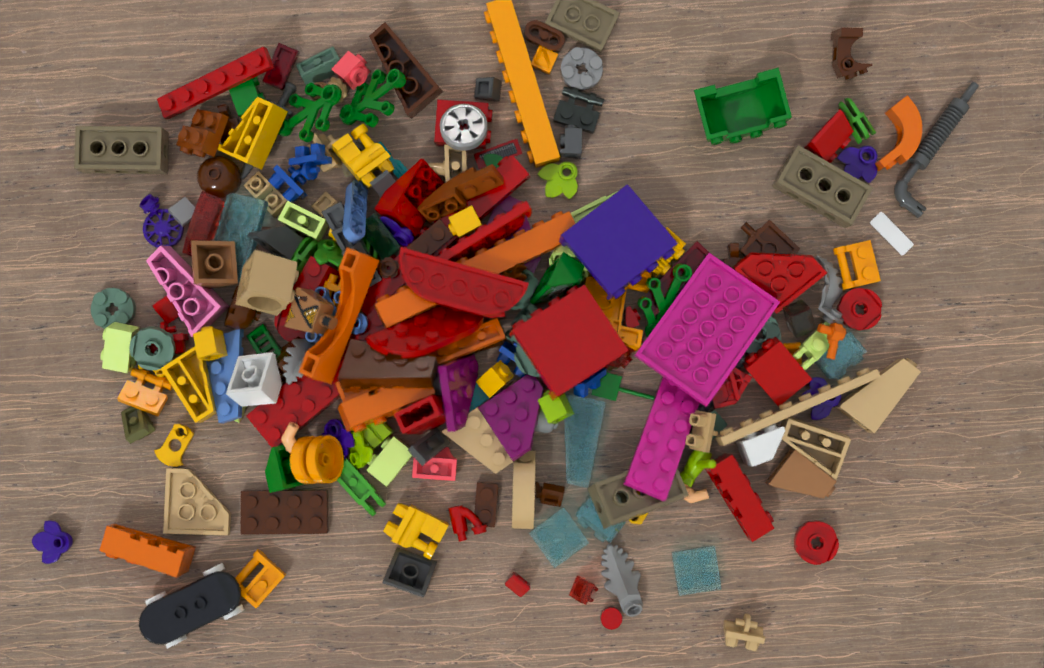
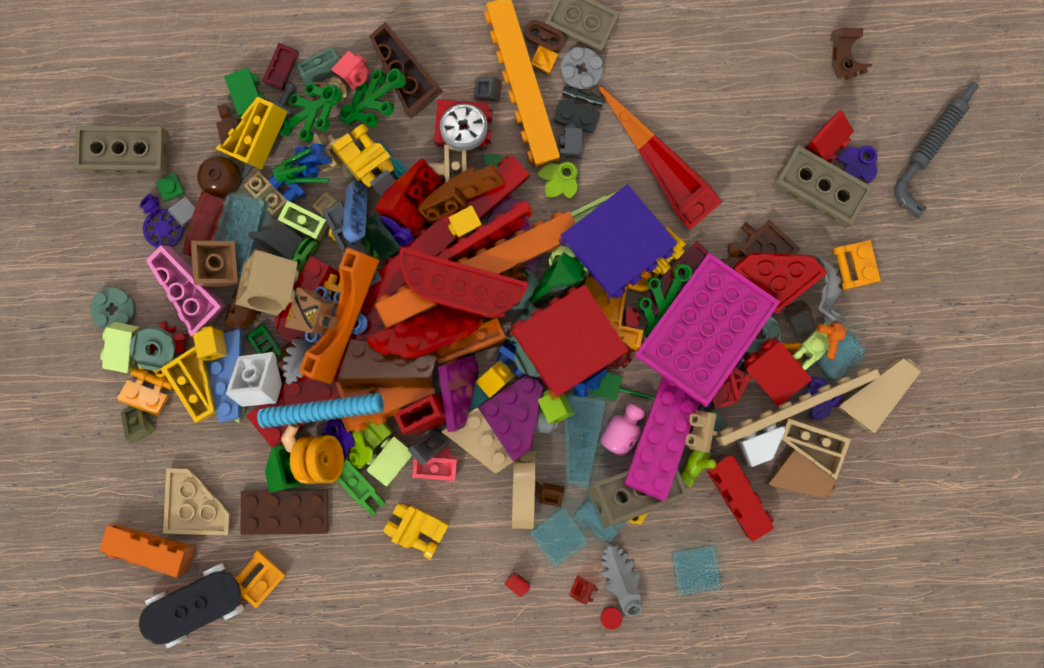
(50, 542): dark purple plate -> none
(166, 310): red slope -> none
(166, 454): yellow piece -> none
(170, 187): none -> green plate
(203, 135): dark orange plate -> none
(215, 82): red plate -> none
(287, 171): none -> green plant
(320, 410): none -> medium azure piece
(328, 251): bright green plate -> none
(382, 267): reddish brown plate -> none
(409, 572): dark grey slope -> none
(432, 239): reddish brown plate -> none
(458, 520): red plant -> none
(486, 503): reddish brown plate -> none
(505, 149): sticker -> none
(622, 431): none -> bright pink piece
(682, 185): none -> red plate
(696, 496): light nougat arm -> none
(743, 108): green cylinder -> none
(744, 630): tan hips -> none
(822, 553): red plate -> none
(853, 116): bright green arm -> none
(872, 309): red plate -> none
(891, 233): white sticker -> none
(909, 133): orange arch -> none

